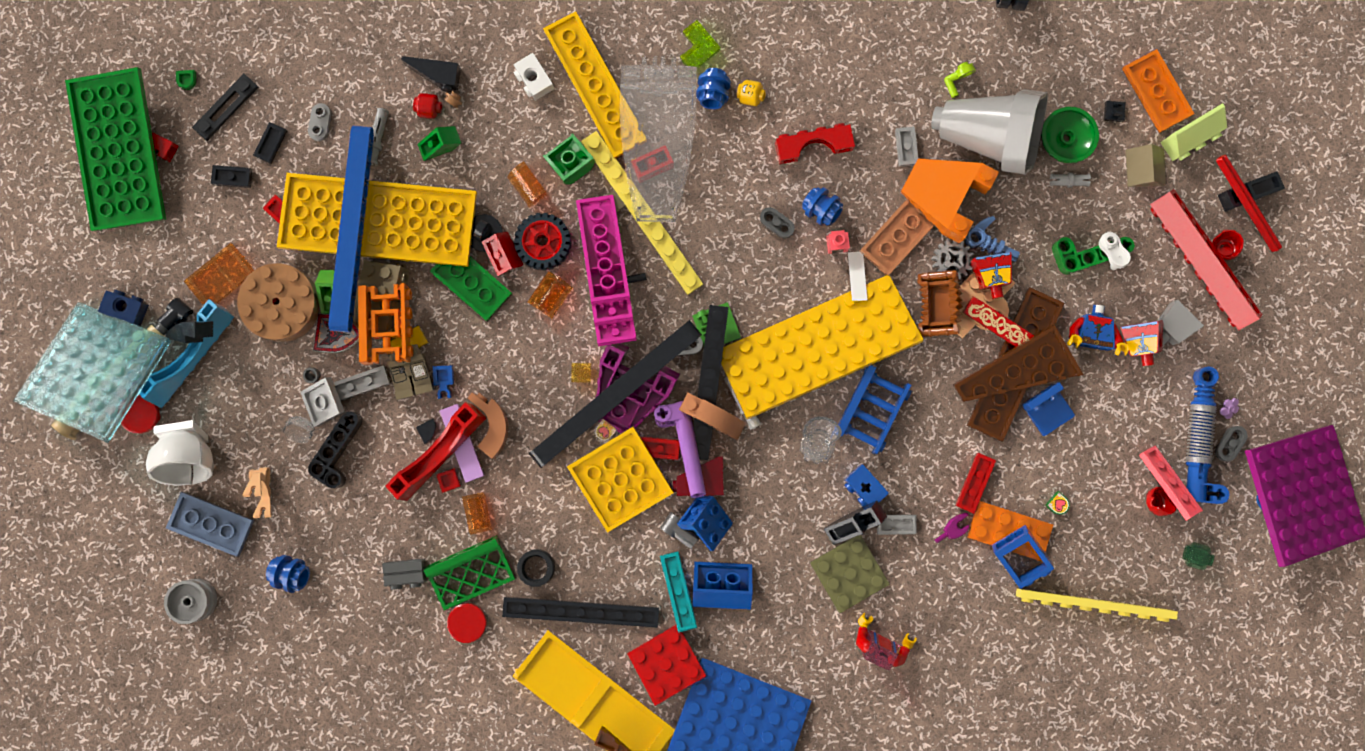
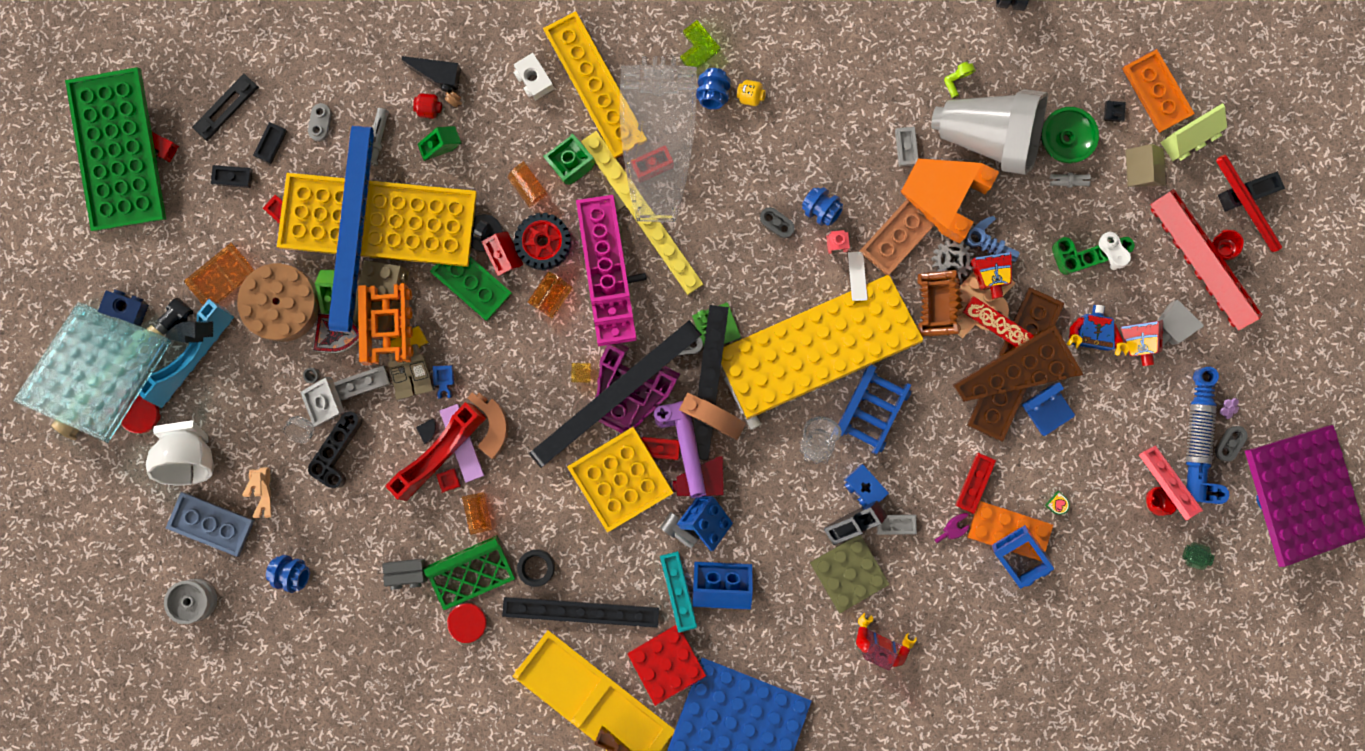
(186, 79): green tile -> none
(604, 431): clear tile -> none
(838, 139): red arch -> none
(1103, 606): light yellow plate -> none

